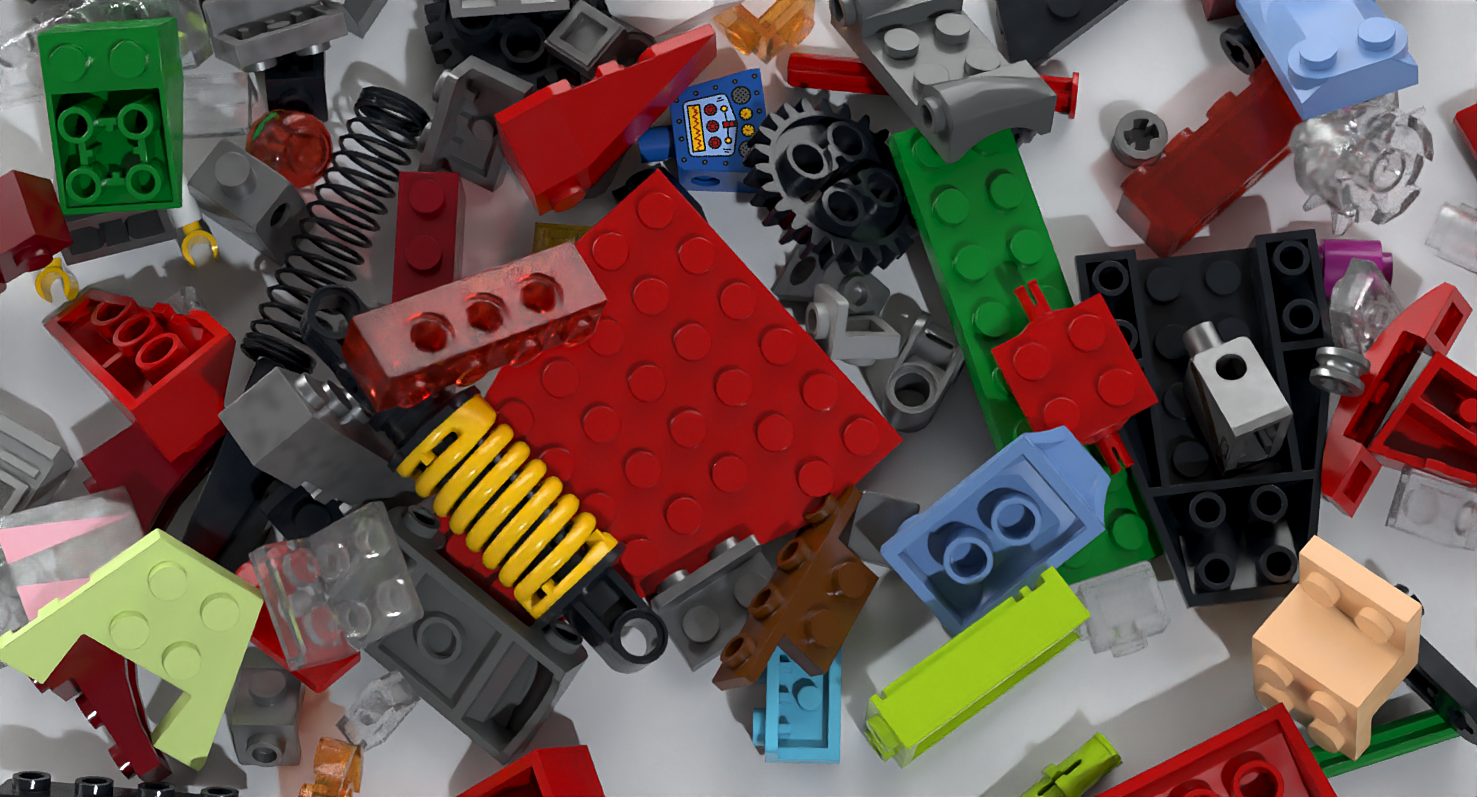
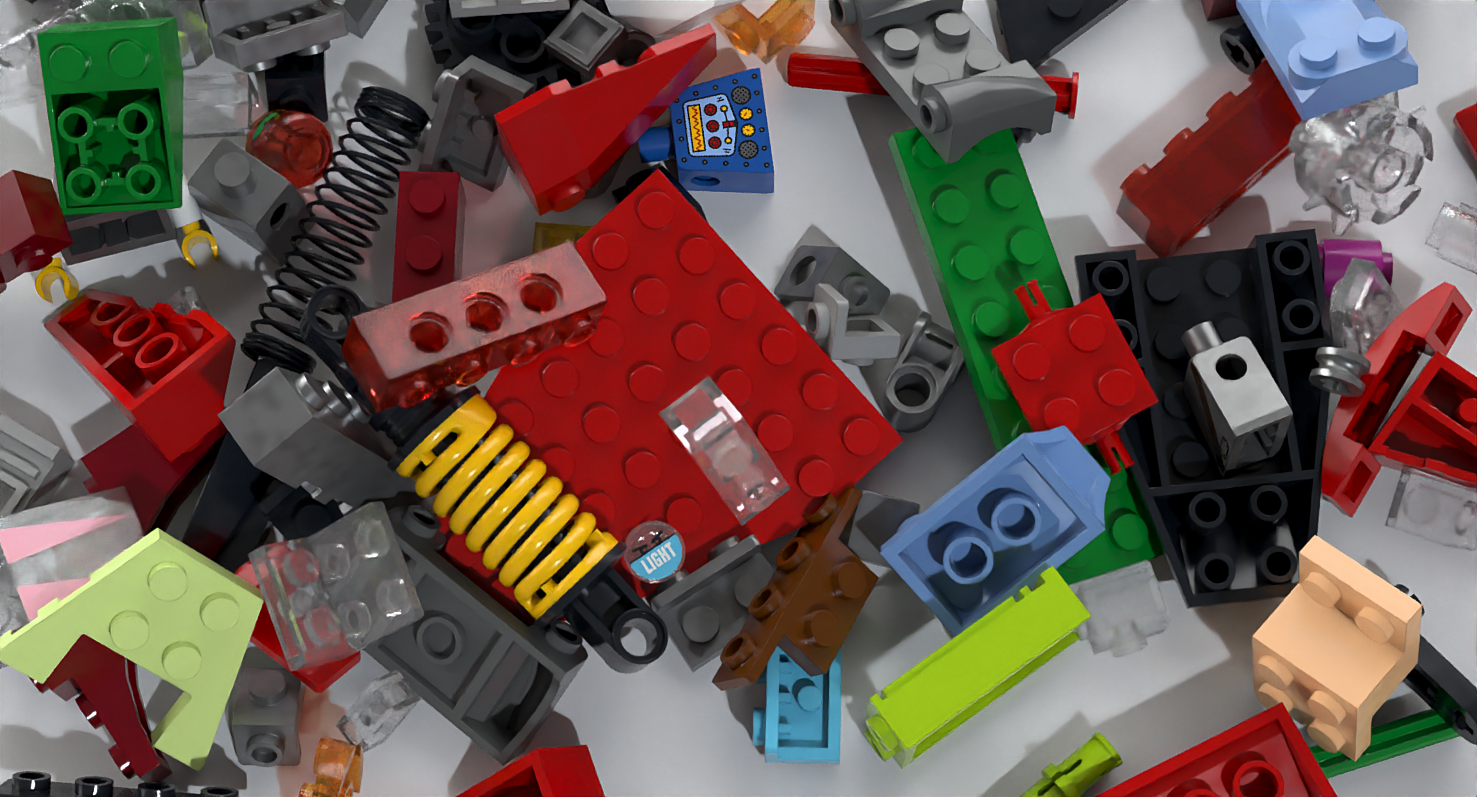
(654, 551): none -> tile
(725, 450): none -> clear slope
(815, 151): black gear -> none
(1151, 125): flat silver bush -> none

